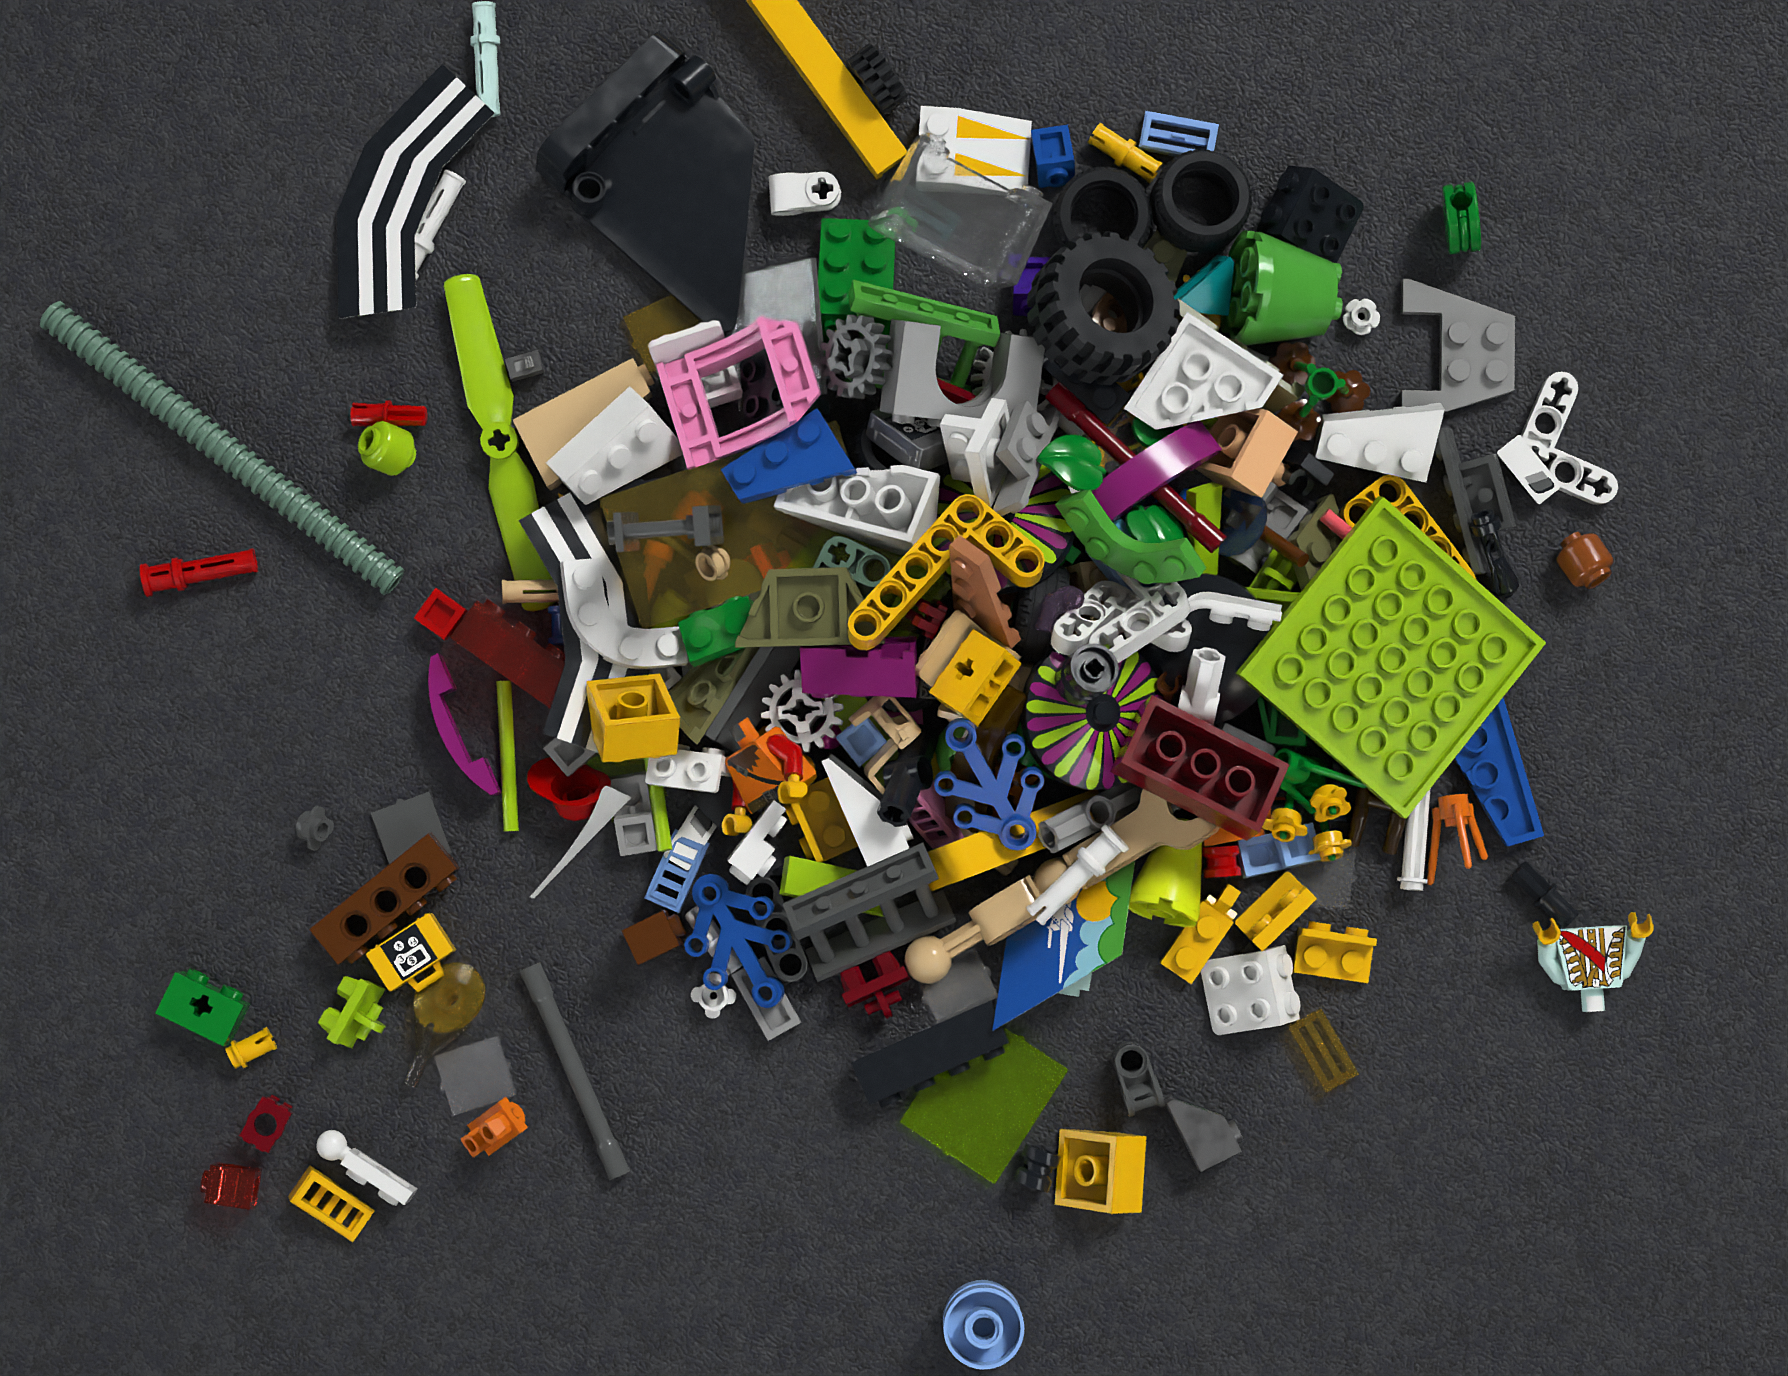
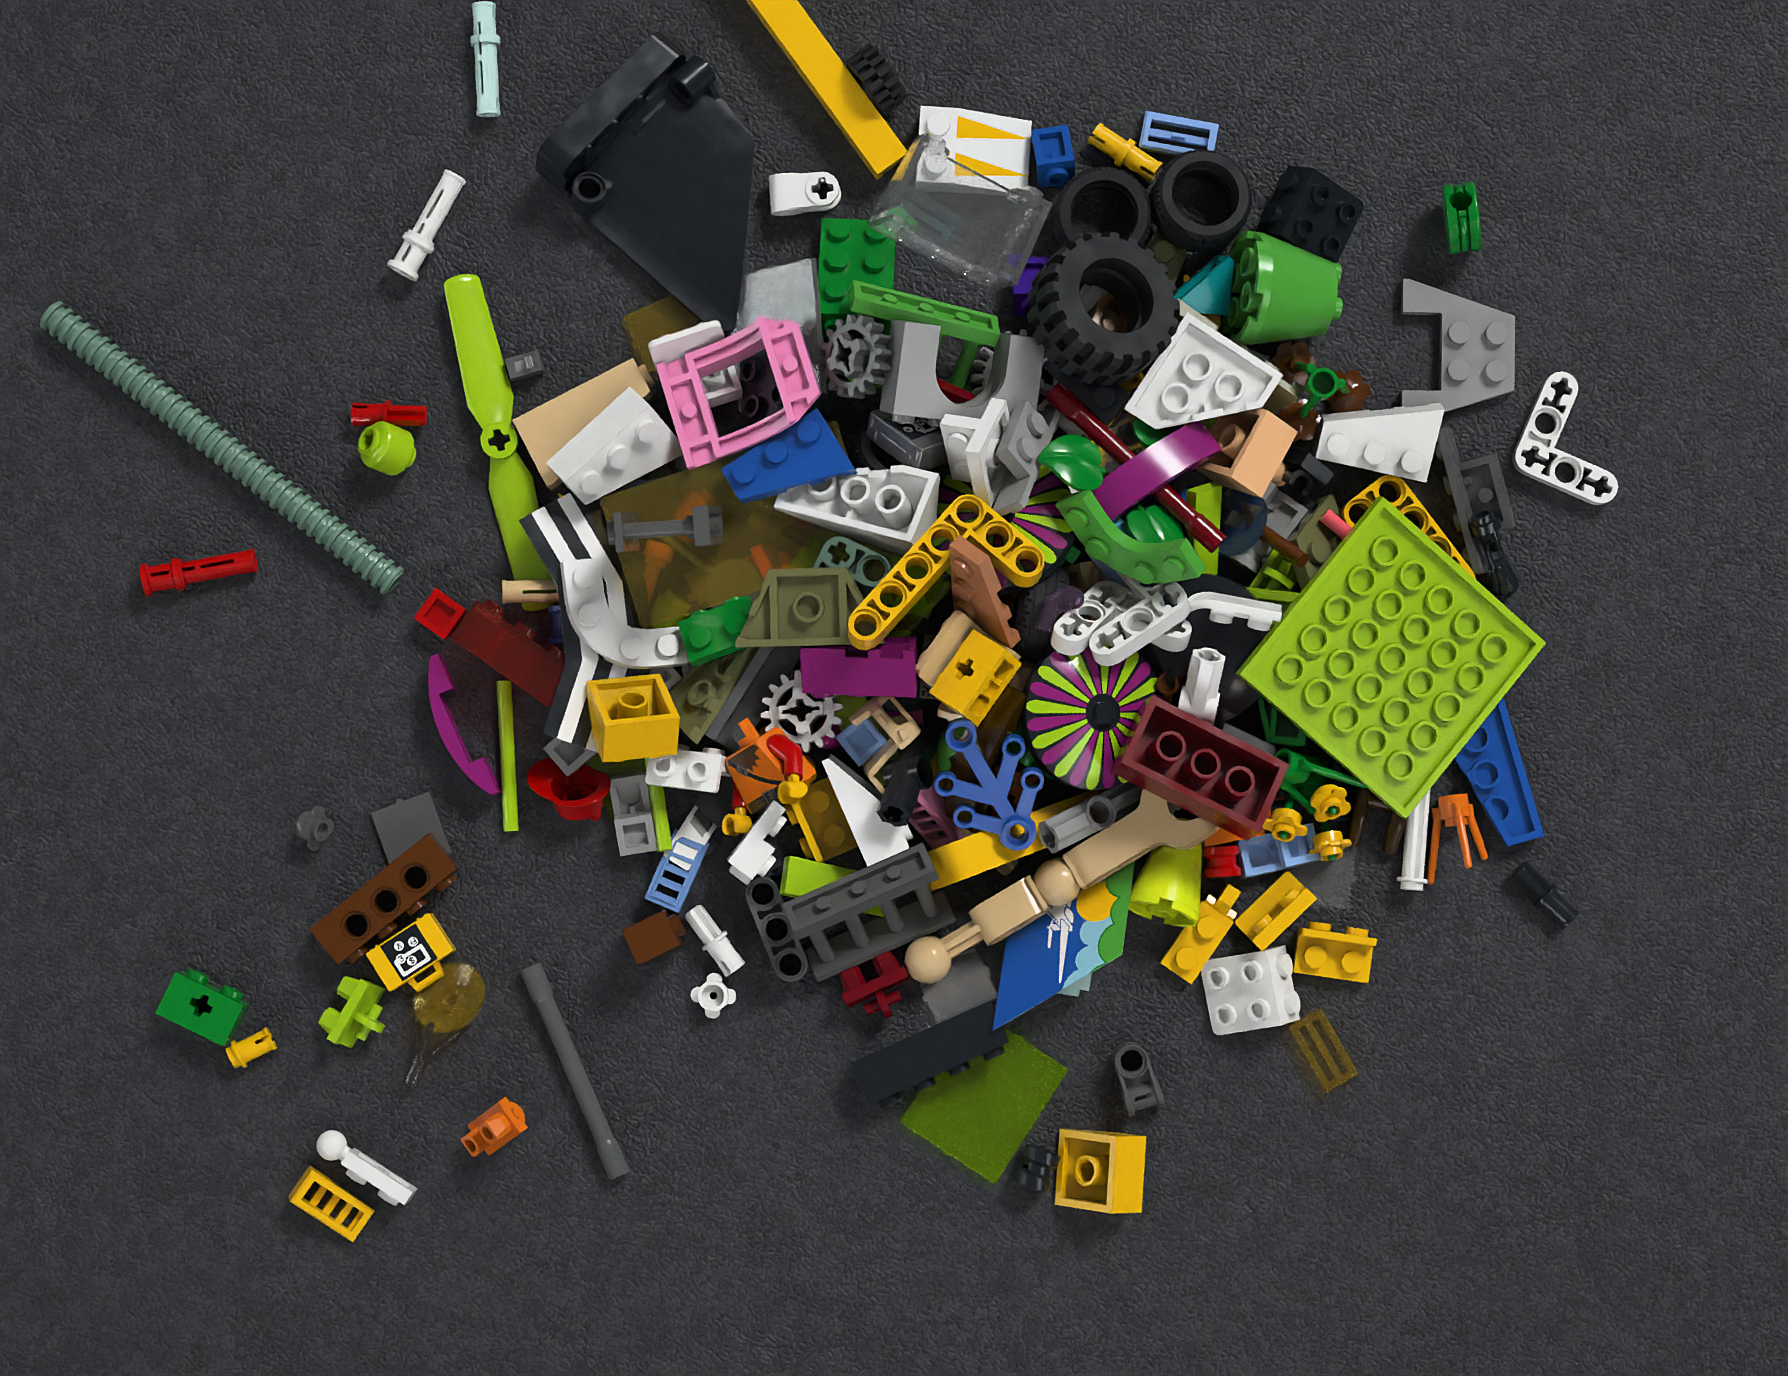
(231, 1185): clear red brick -> none
(281, 1113): dark red piece -> none
(393, 190): black sticker -> none
(475, 1075): clear piece -> none
(607, 806): white sticker -> none
(713, 563): tan plate -> none
(735, 935): blue plant -> none
(771, 1020): light grey plate -> none
(930, 622): dark red piece -> none
(983, 1324): light blue wheel -> none
(1086, 674): black wheel -> none
(1090, 862): white pin -> none
(1205, 1133): flat silver slope -> none
(1351, 319): white plate -> none
(1529, 469): white sticker -> none
(1585, 560): dark orange head -> none
(1591, 956): torso -> none

